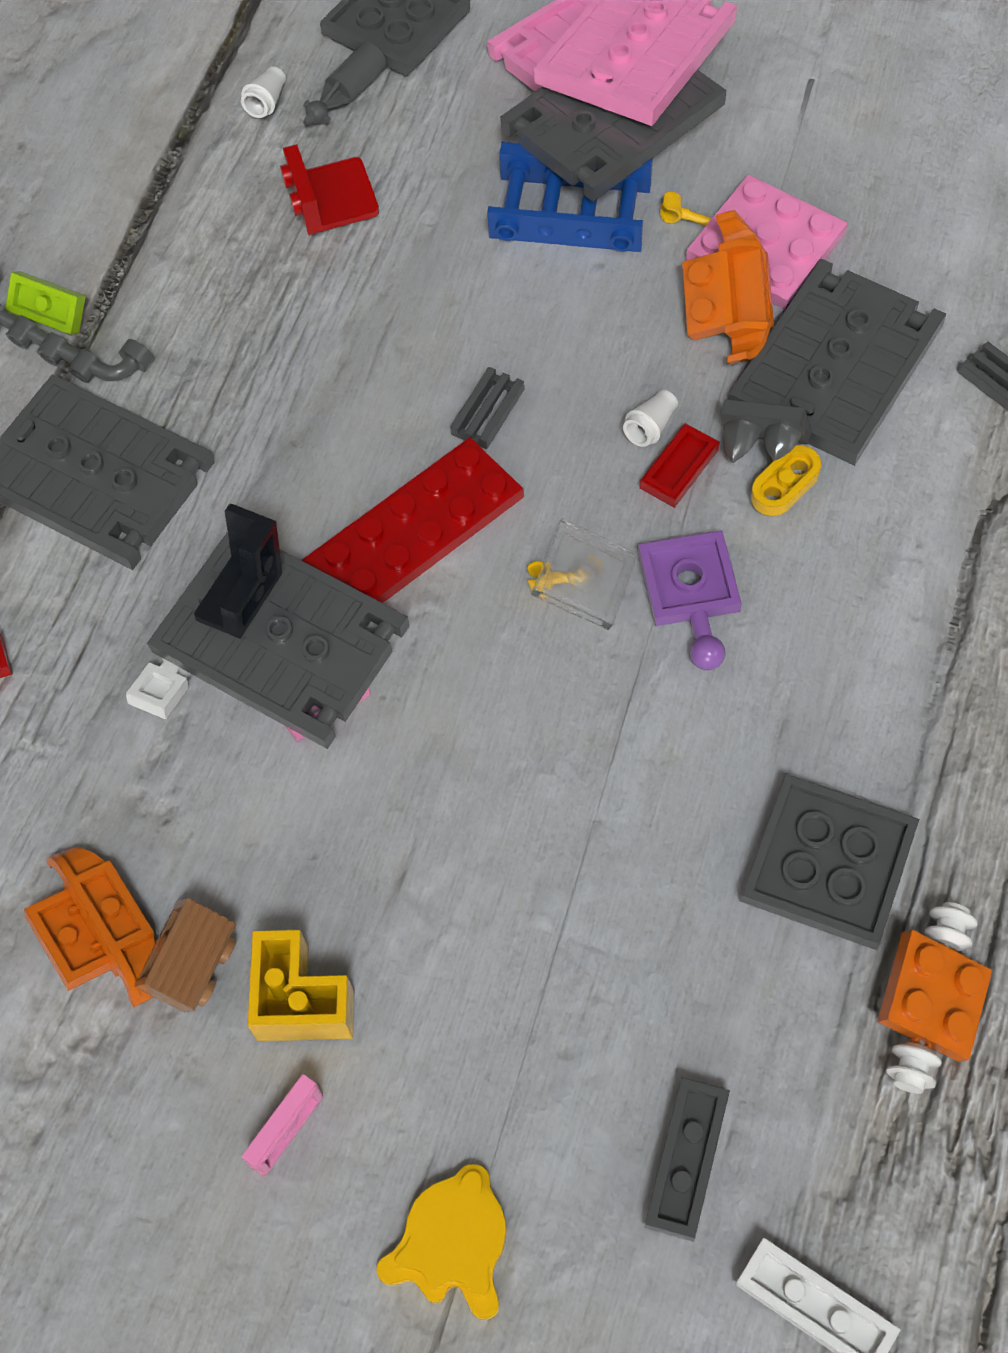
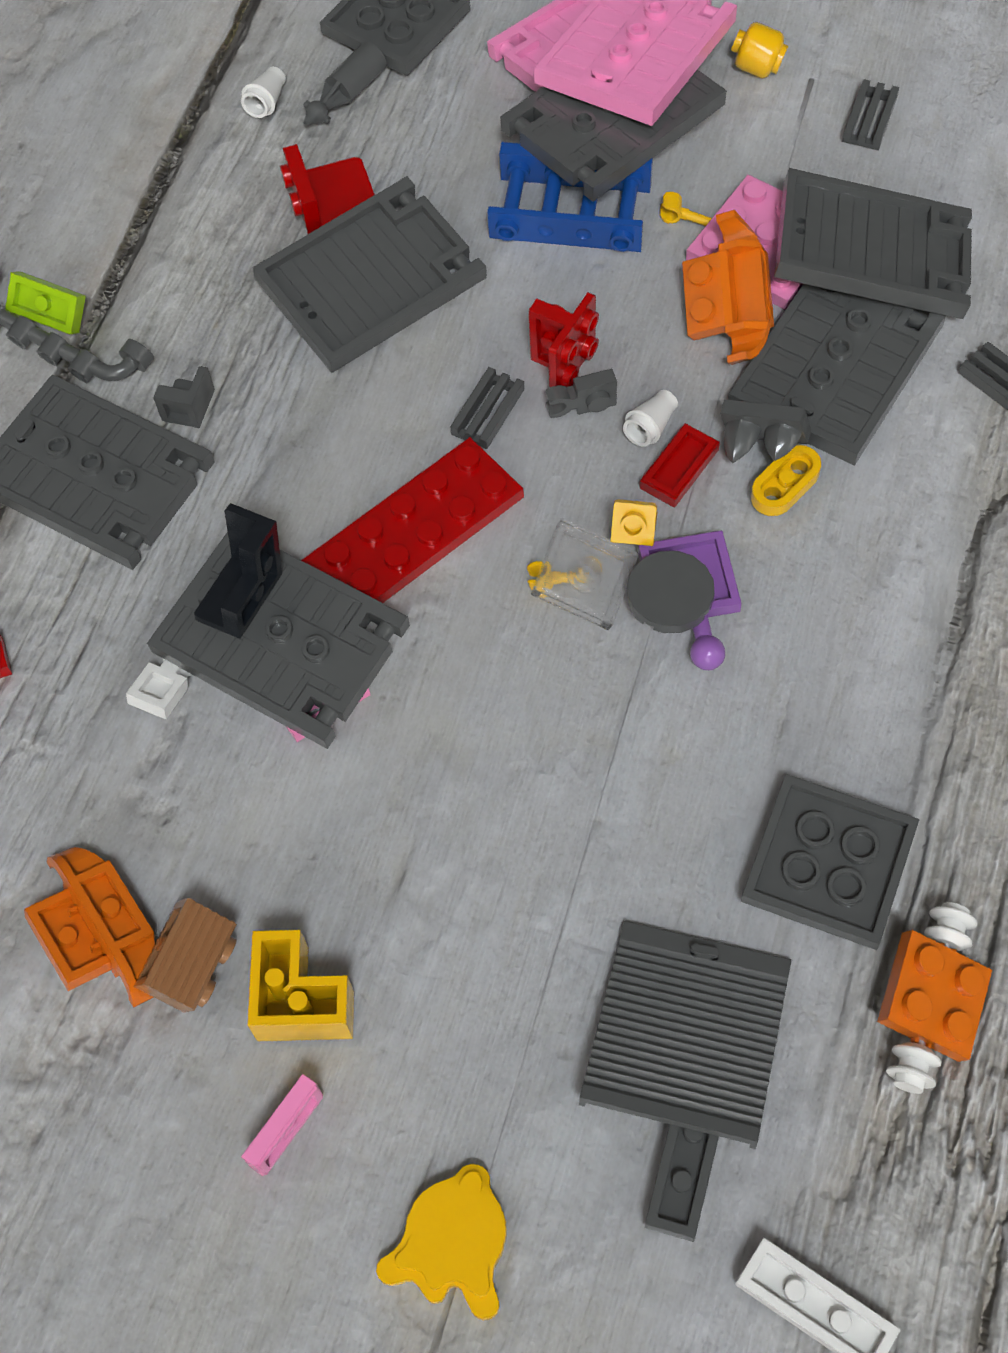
(186, 400): none -> dark grey panel
(369, 274): none -> dark grey door
(563, 338): none -> red bracket
(588, 394): none -> dark grey plate
(634, 522): none -> yellow bracket
(670, 591): none -> dark grey tile
(687, 1033): none -> dark grey door
(759, 50): none -> yellow head
(874, 243): none -> dark grey door
(876, 93): none -> dark grey tile

